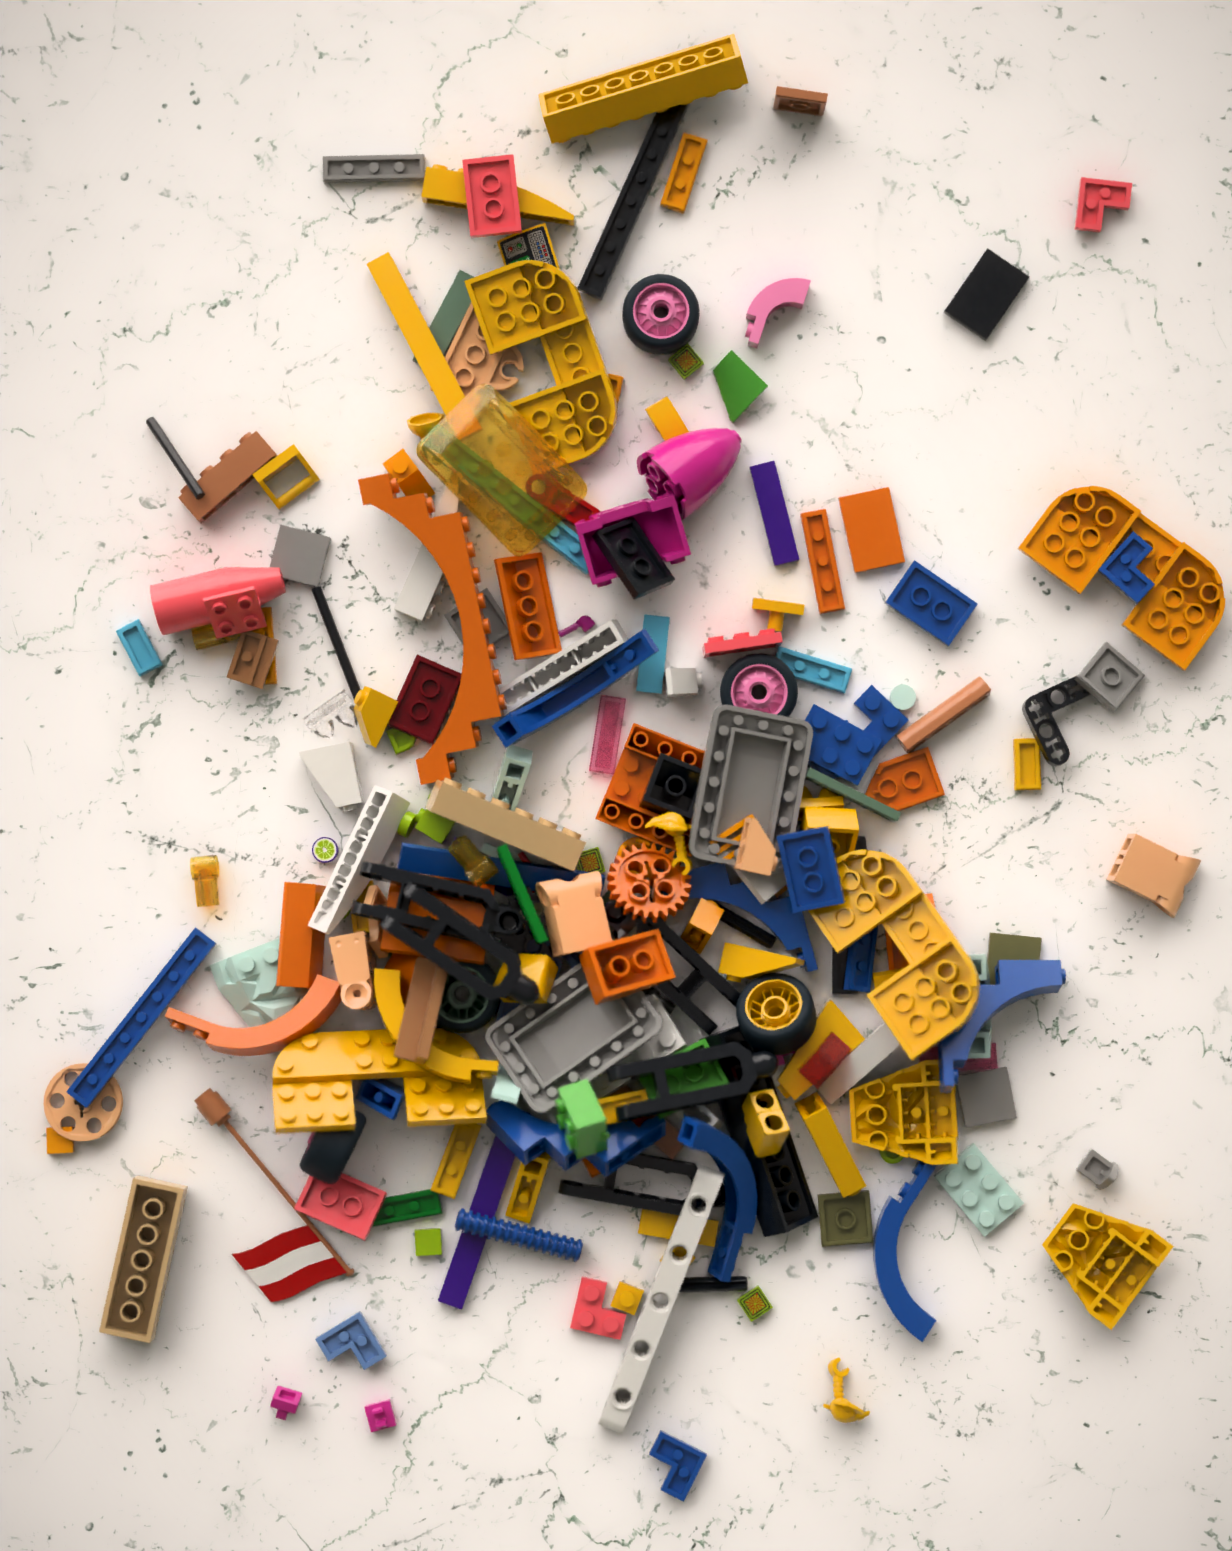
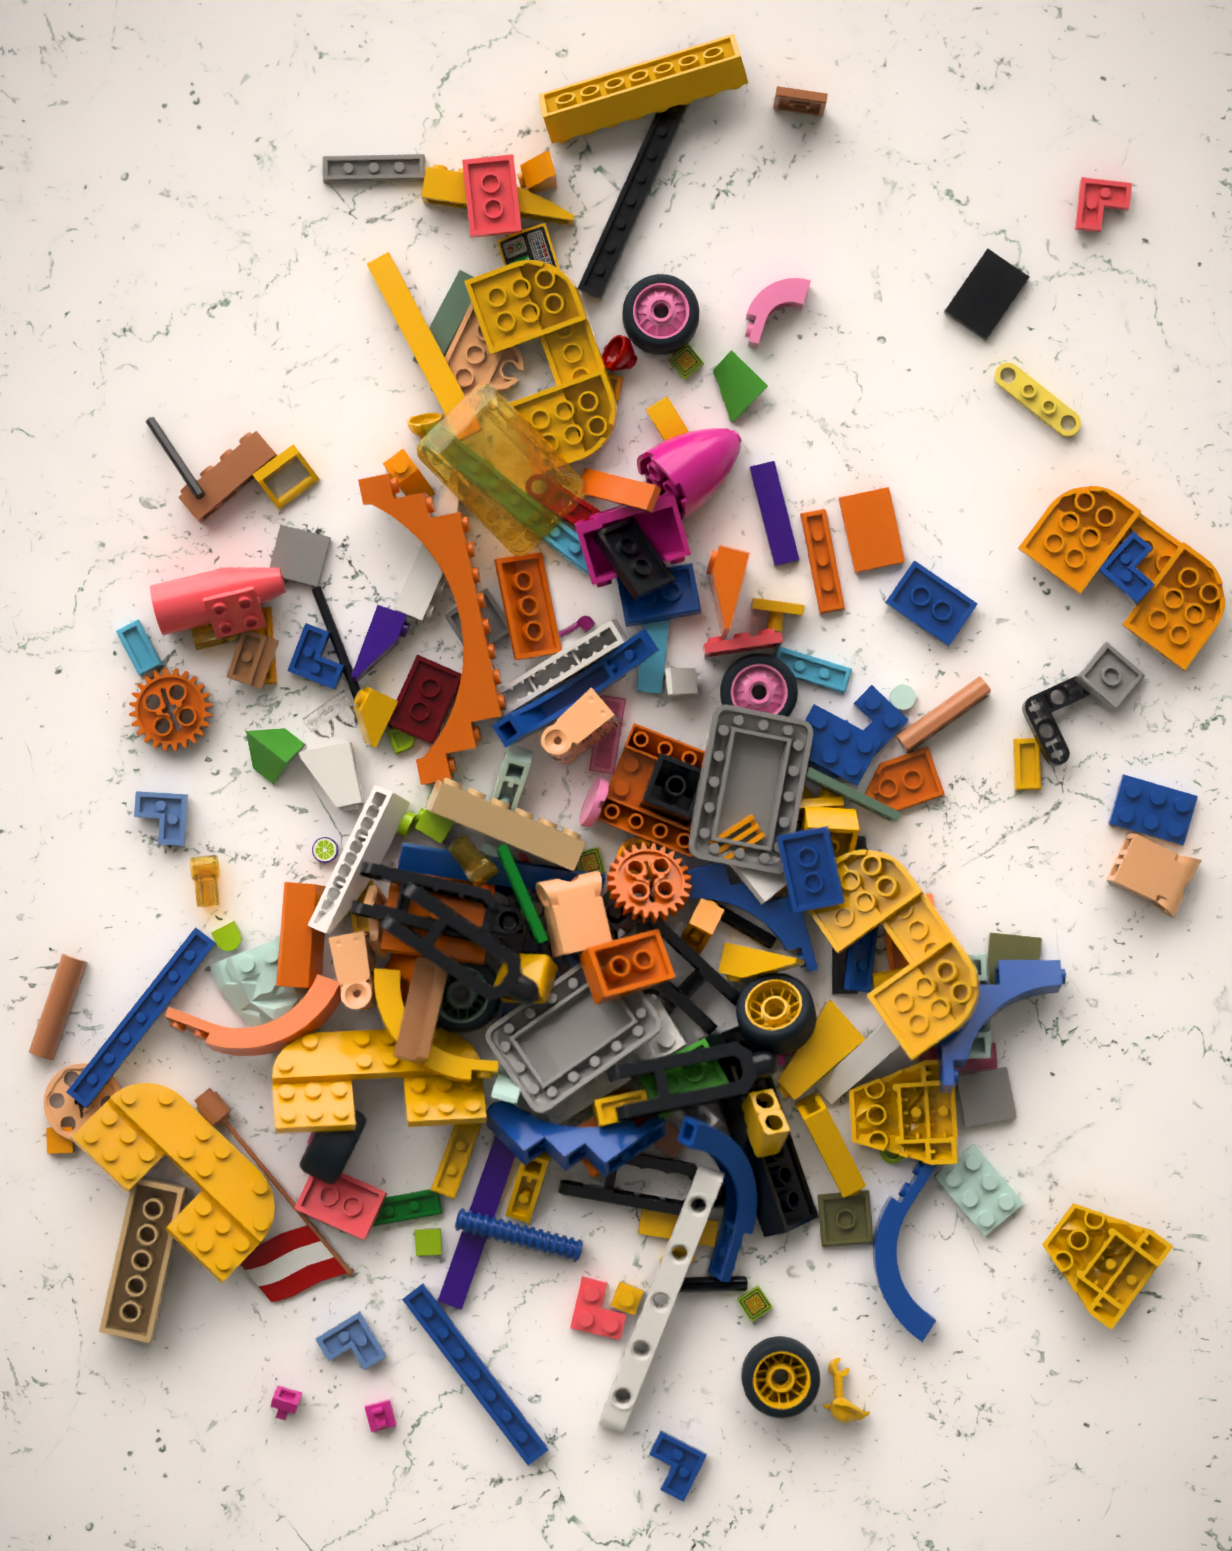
(57, 1007): none -> nougat brick
(154, 1121): none -> yellow plate
(170, 810): none -> medium blue plate
(192, 700): none -> orange gear
(228, 937): none -> lime tile
(272, 751): none -> bright green slope
(308, 658): none -> blue plate
(381, 1096): blue slope -> none
(382, 637): none -> dark purple slope
(475, 1374): none -> blue plate
(538, 174): none -> light orange slope
(579, 728): none -> light nougat piece
(581, 1119): bright green brick -> none
(591, 807): none -> bright pink tile
(619, 354): none -> red piece
(620, 490): none -> orange tile
(667, 603): none -> blue tile
(675, 826): yellow piece -> none
(683, 172): light orange tile -> none
(727, 573): none -> orange slope
(755, 850): light nougat slope -> none
(785, 1397): none -> wheel
(824, 1060): clear red slope -> none
(1037, 399): none -> light yellow plate
(1098, 1169): light grey tile -> none
(1152, 809): none -> blue plate

